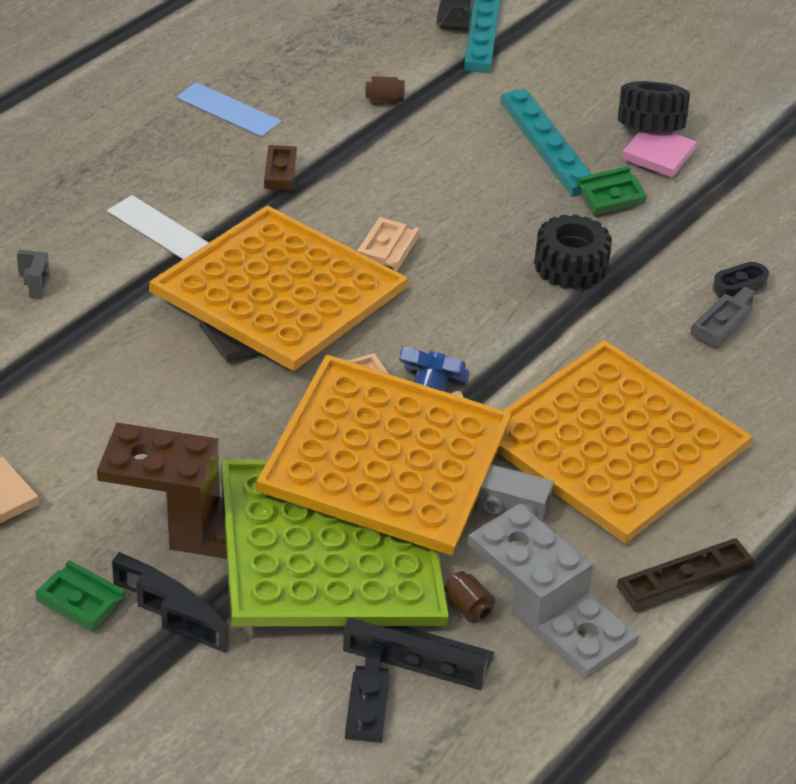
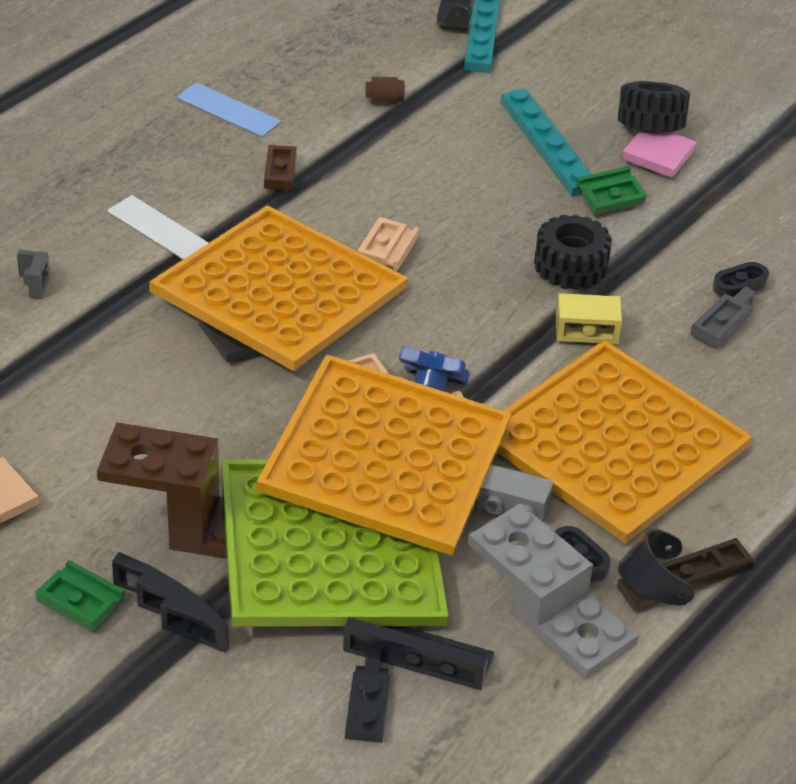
(469, 597): reddish brown brick -> none
(587, 548): none -> black plate
(588, 318): none -> light yellow brick
(648, 576): none -> black piece

